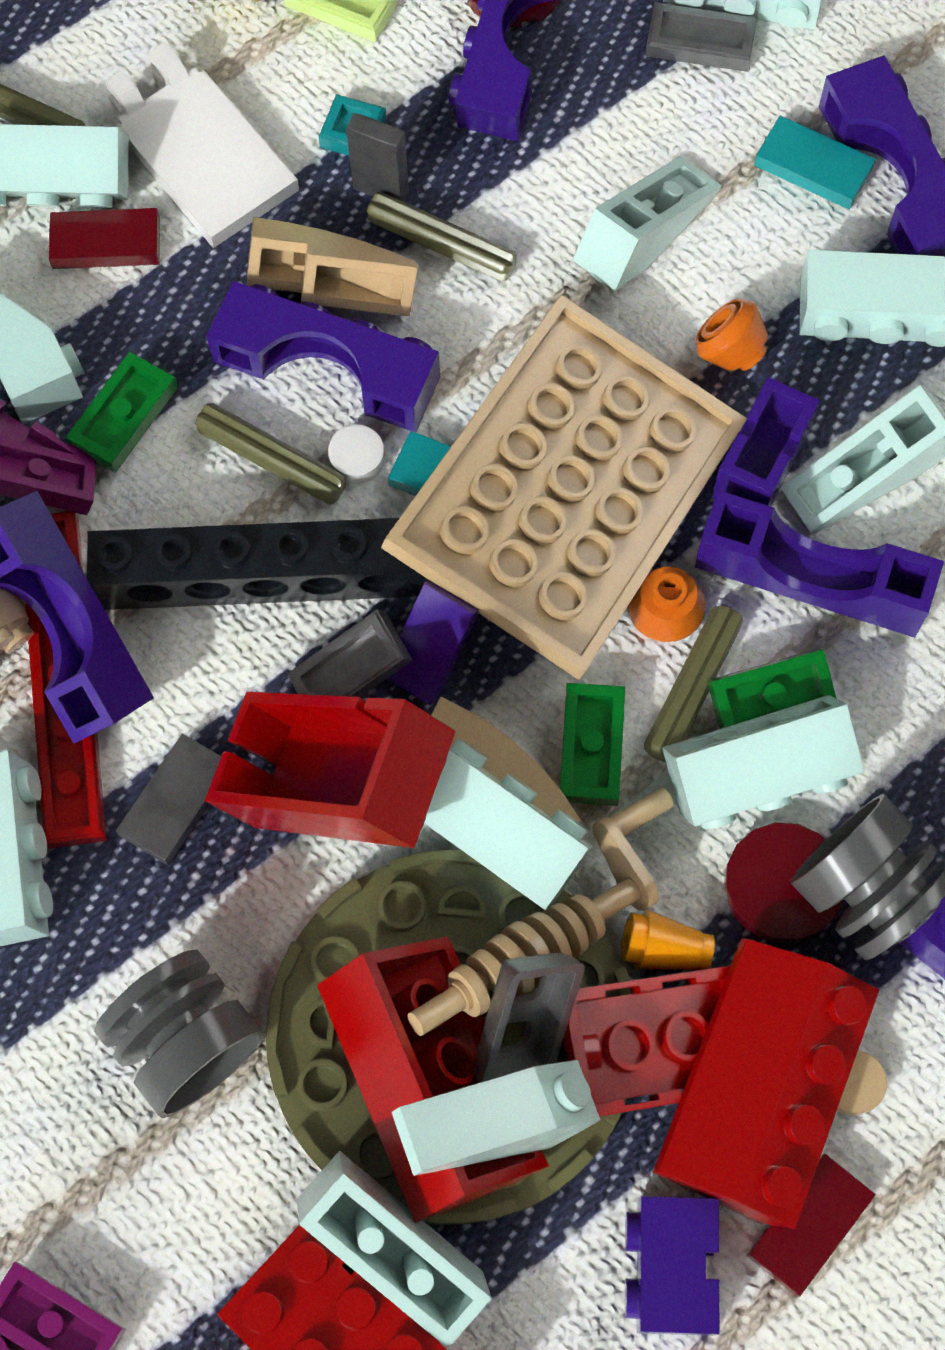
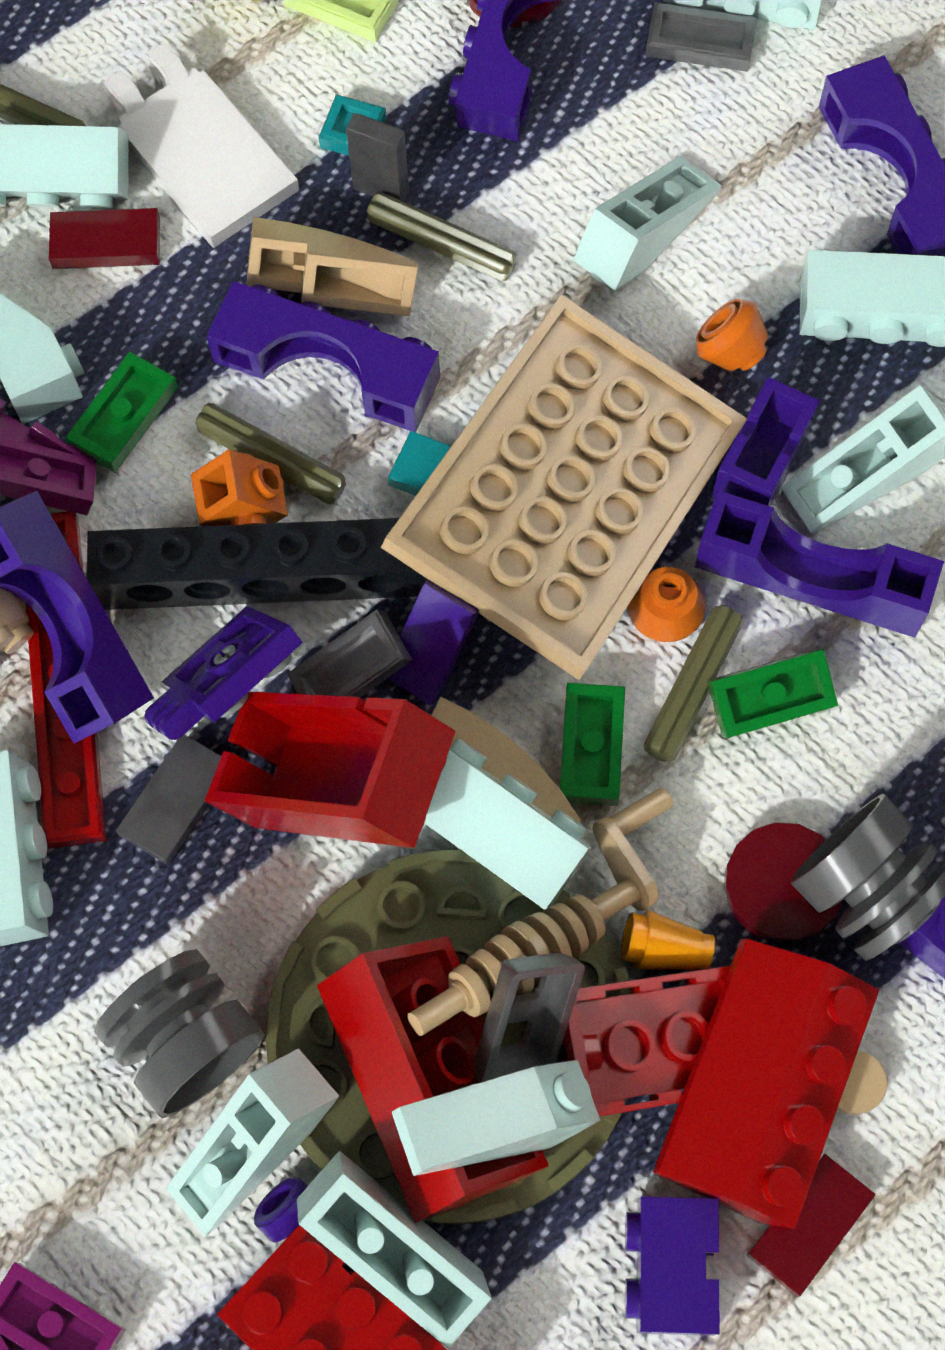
(222, 672): none -> dark purple piece
(238, 491): none -> orange brick
(251, 1138): none -> light aqua slope
(278, 1210): none -> dark purple tile
(356, 453): white tile -> none
(764, 762): light aqua brick -> none
(814, 162): teal tile -> none

